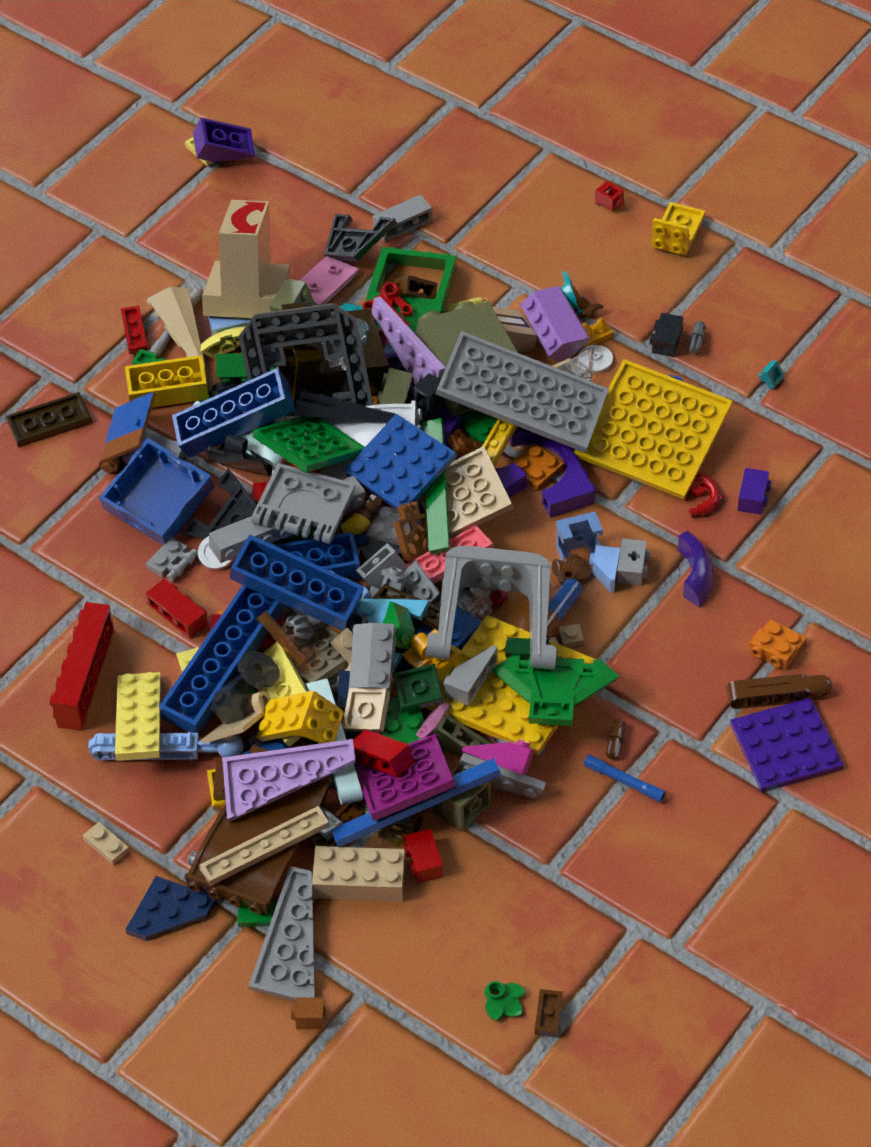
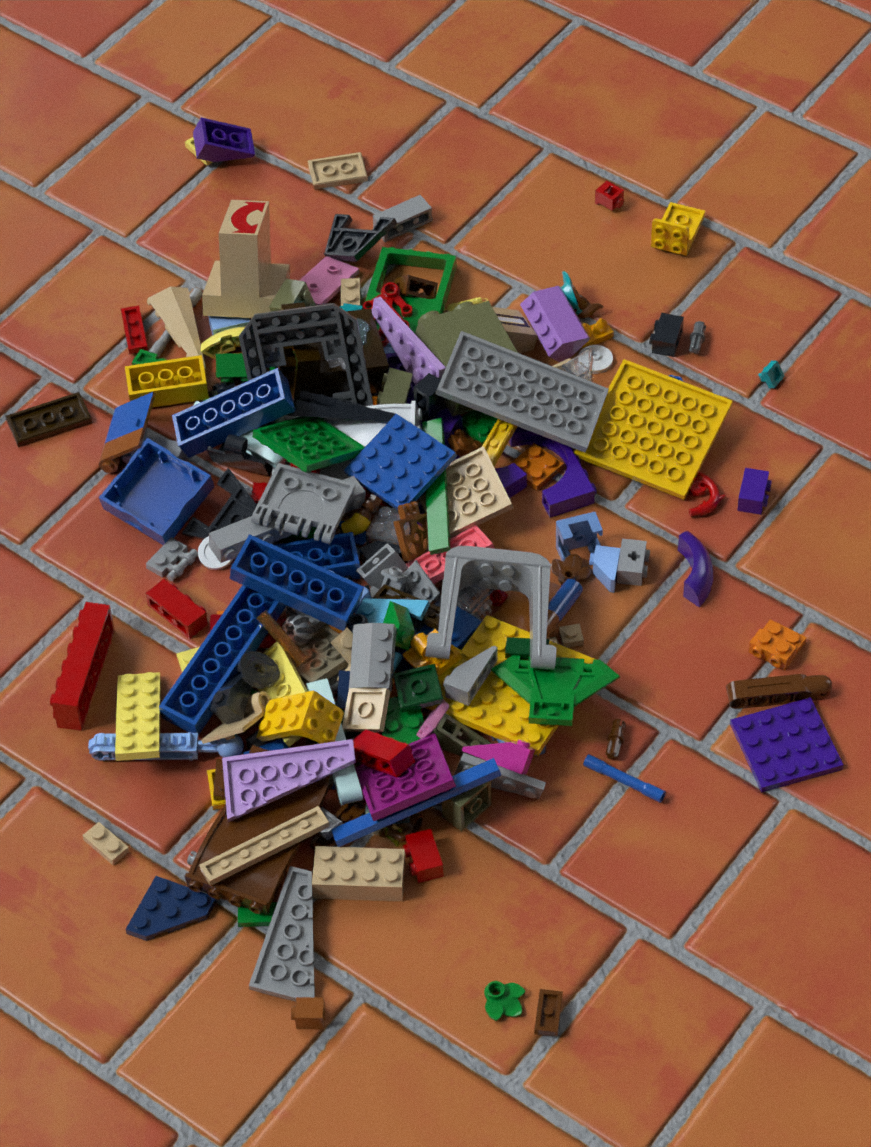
(337, 170): none -> tan tile
(350, 291): none -> tan brick

